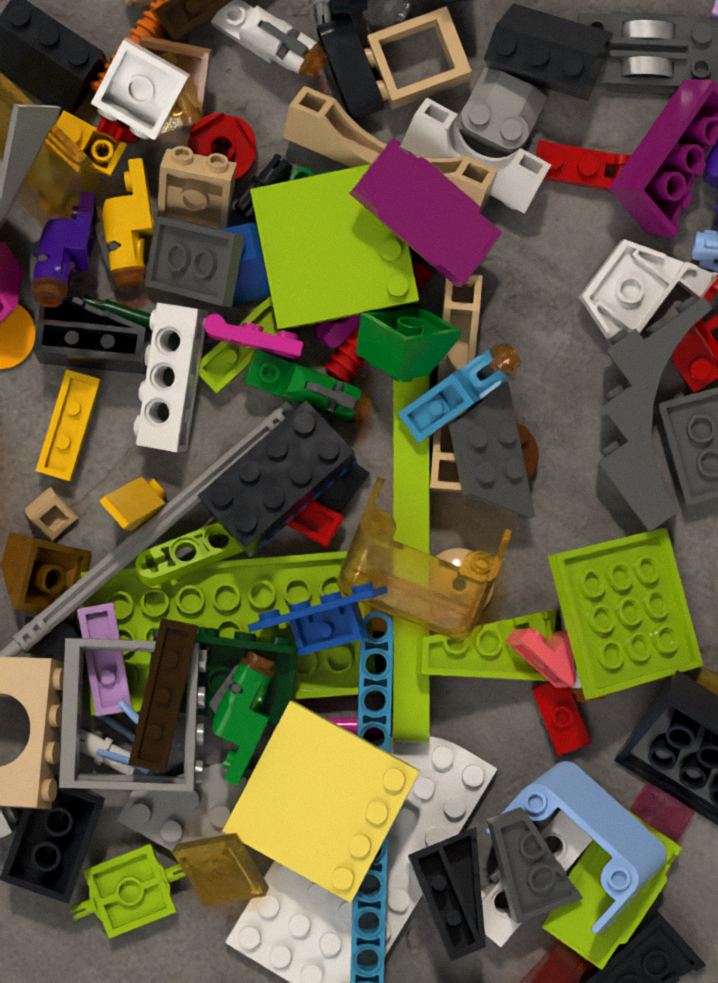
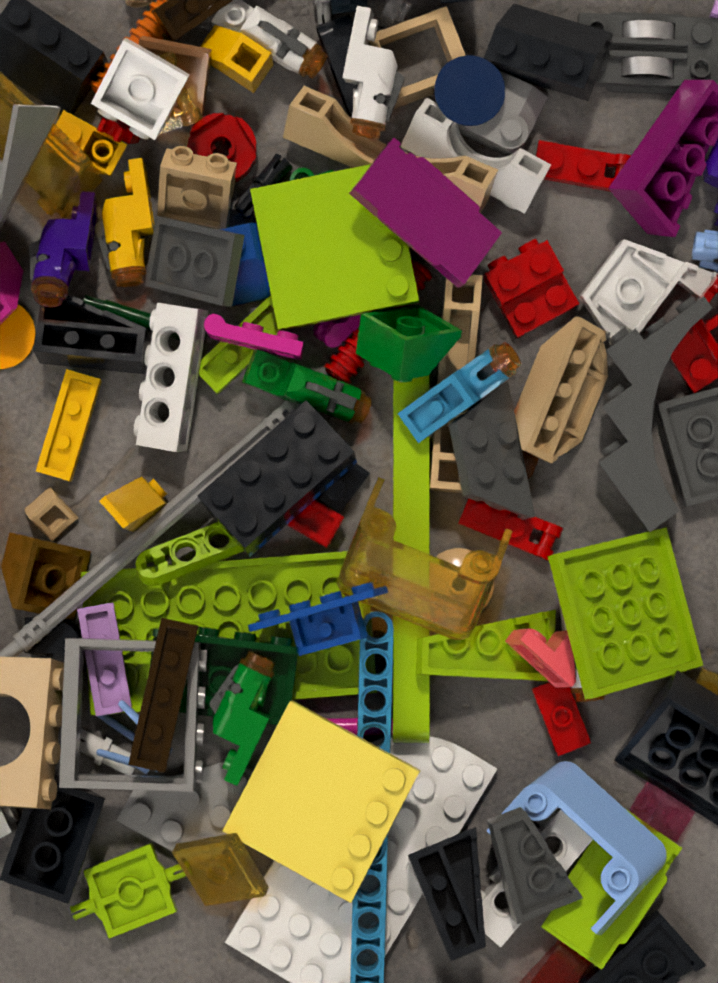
(238, 57): none -> yellow slope
(374, 73): none -> white plate
(469, 90): none -> dark blue piece
(492, 523): none -> red plate
(530, 287): none -> red plate
(562, 390): none -> tan wedge

